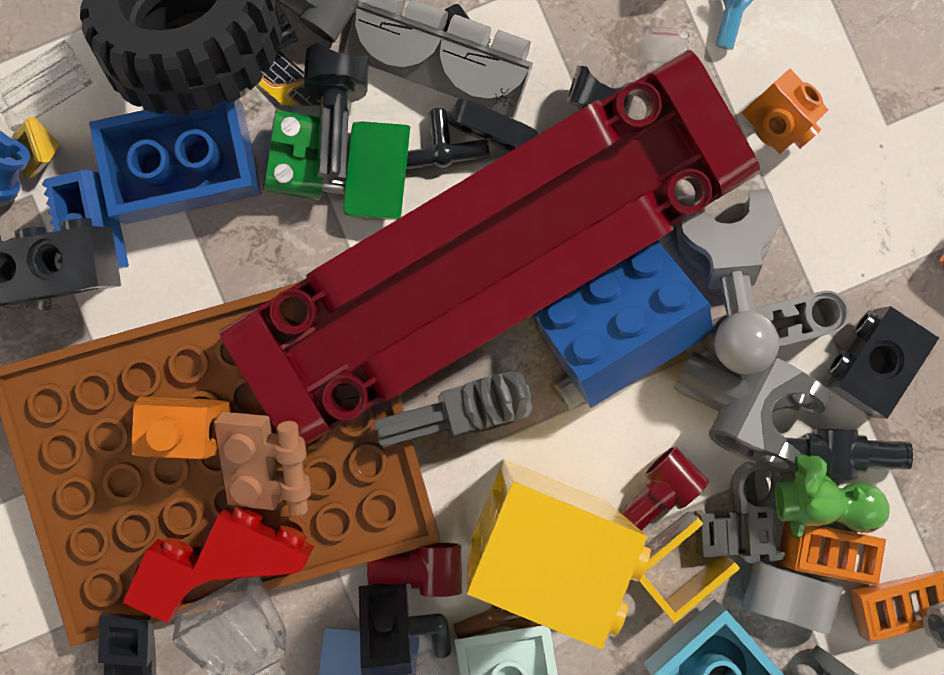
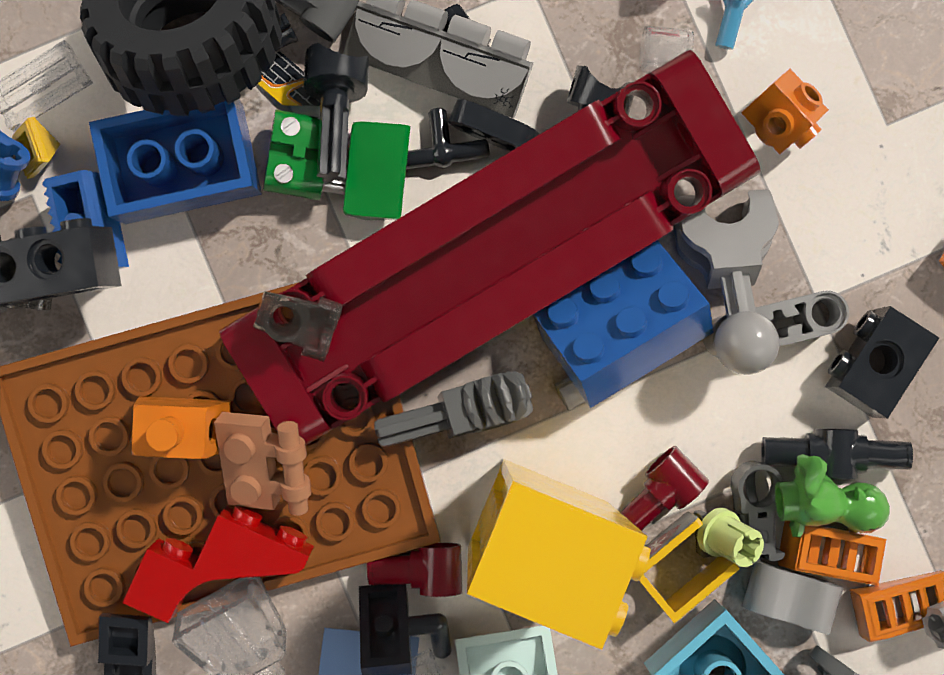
(309, 327): none -> clear smoke plate
(490, 619): reddish brown plant -> none
(728, 537): none -> yellowish green bush
(747, 405): dark grey connector -> none

